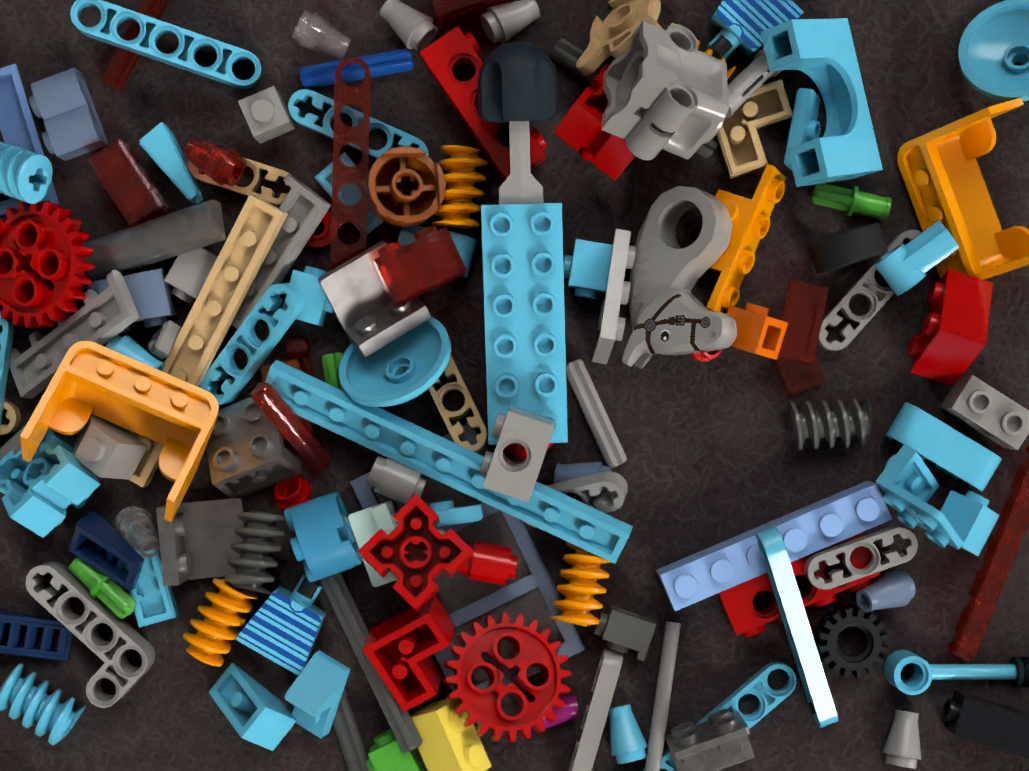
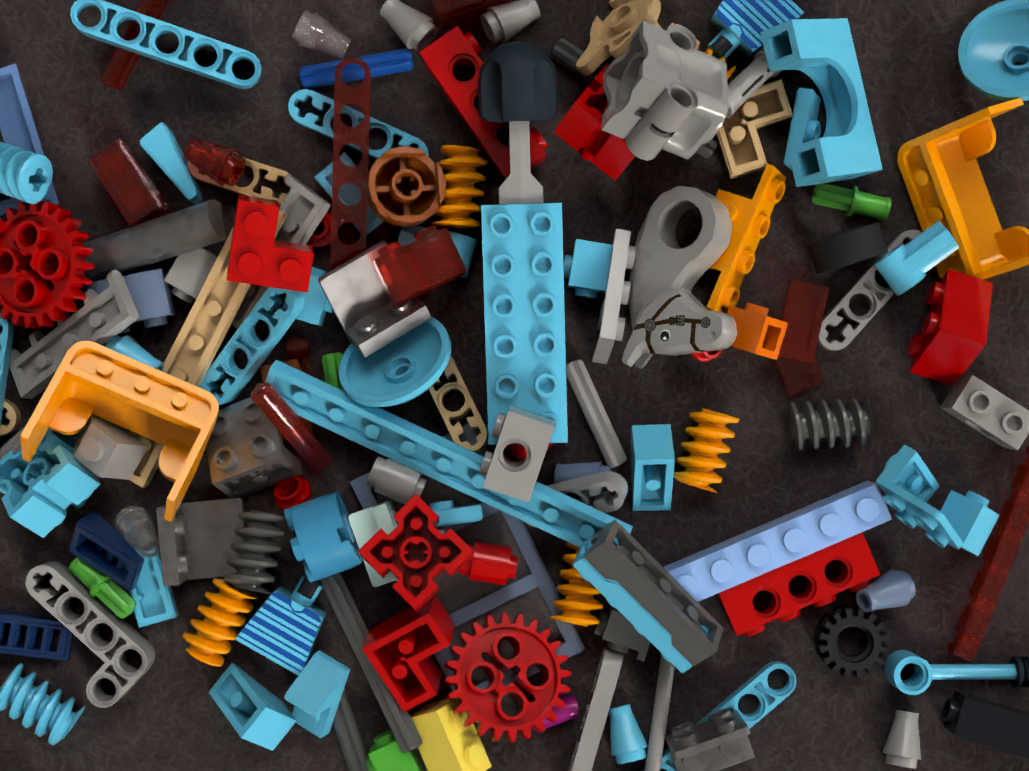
(67, 114): sand blue brick -> none
(163, 340): light grey tile -> none
(260, 258): none -> red brick
(266, 114): light grey brick -> none
(648, 597): none -> dark grey piece
(652, 467): none -> medium azure slope
(705, 449): none -> light orange piece
(796, 625): beam -> none
(884, 538): light grey beam -> none
(944, 446): medium azure beam -> none

